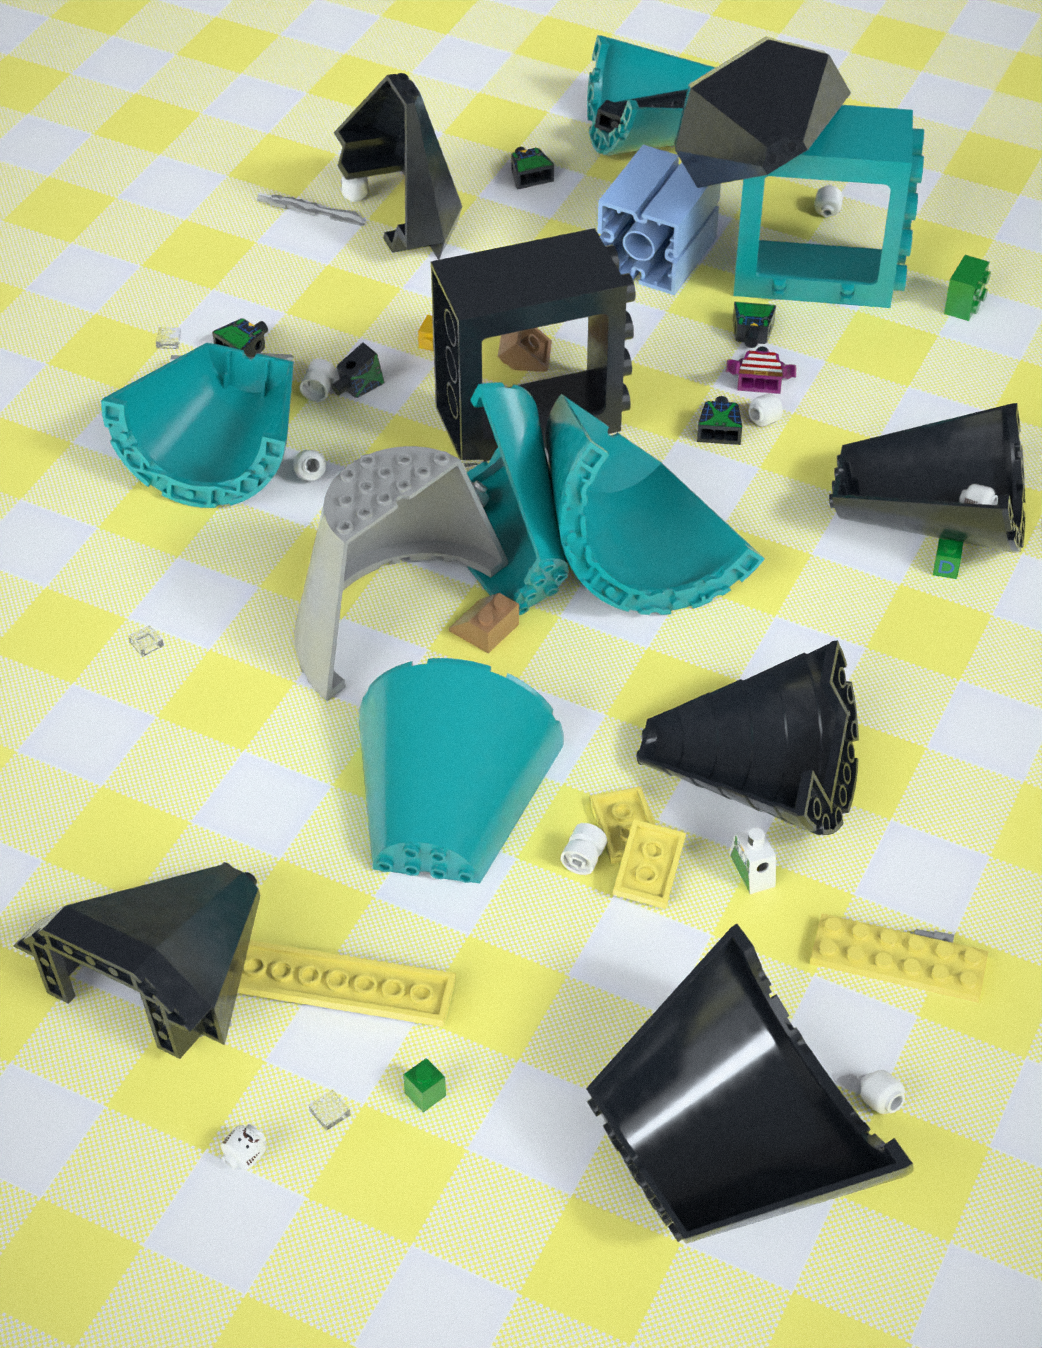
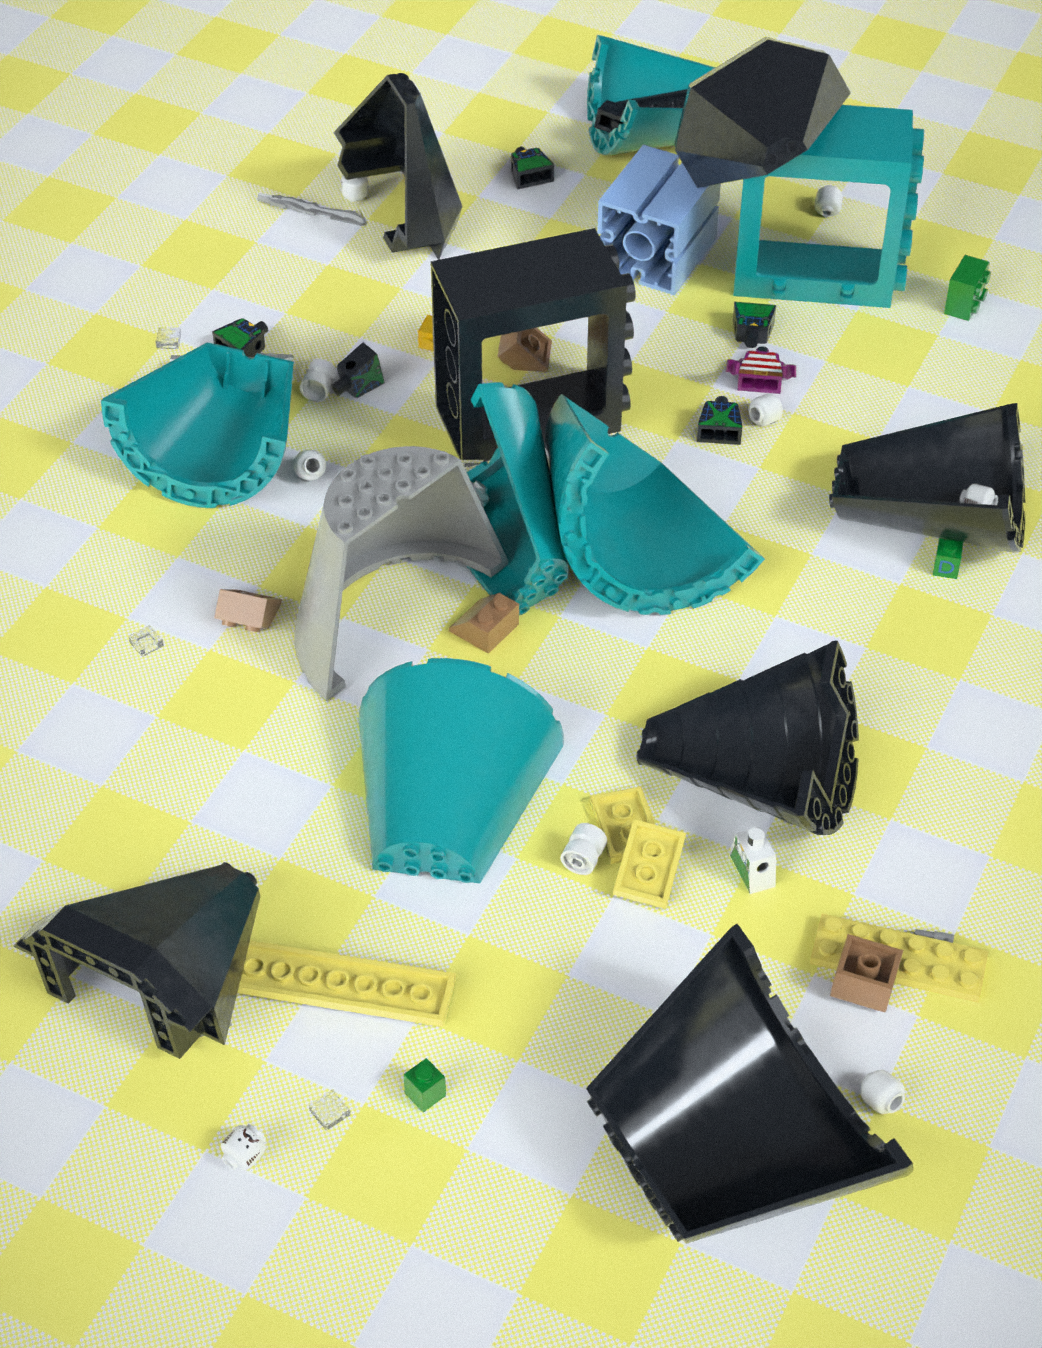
(246, 608): none -> slope
(866, 973): none -> medium nougat slope

